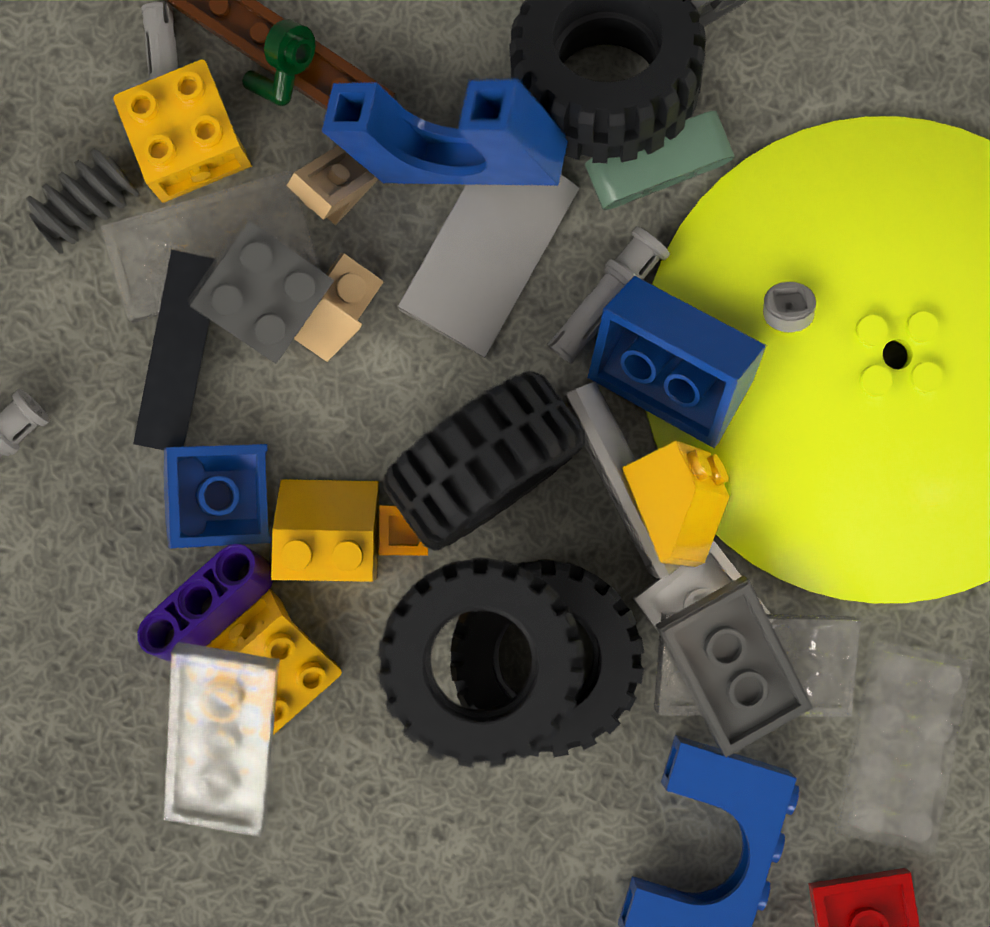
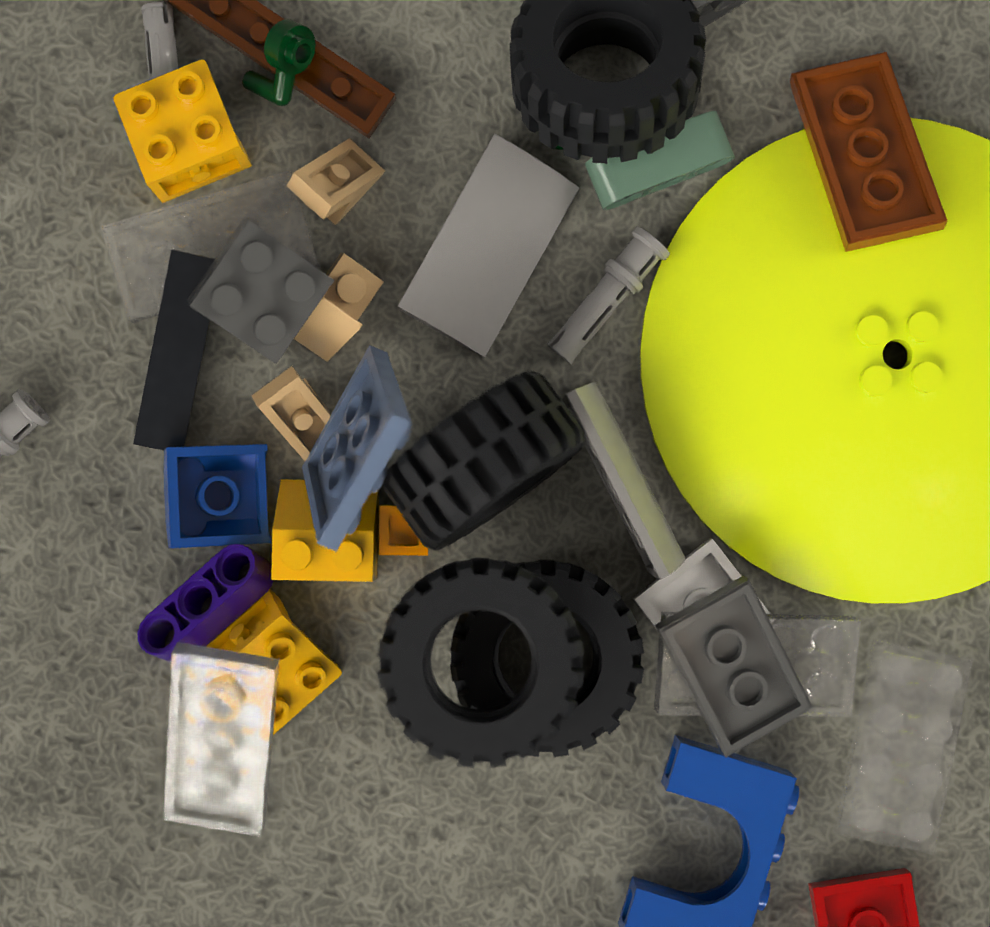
(80, 199): dark grey piece -> none
(293, 410): none -> tan slope
(355, 448): none -> sand blue plate
(499, 139): blue arch -> none
(674, 360): blue slope -> none
(680, 500): yellow slope -> none
(789, 306): light grey tile -> none
(867, 152): none -> dark orange tile

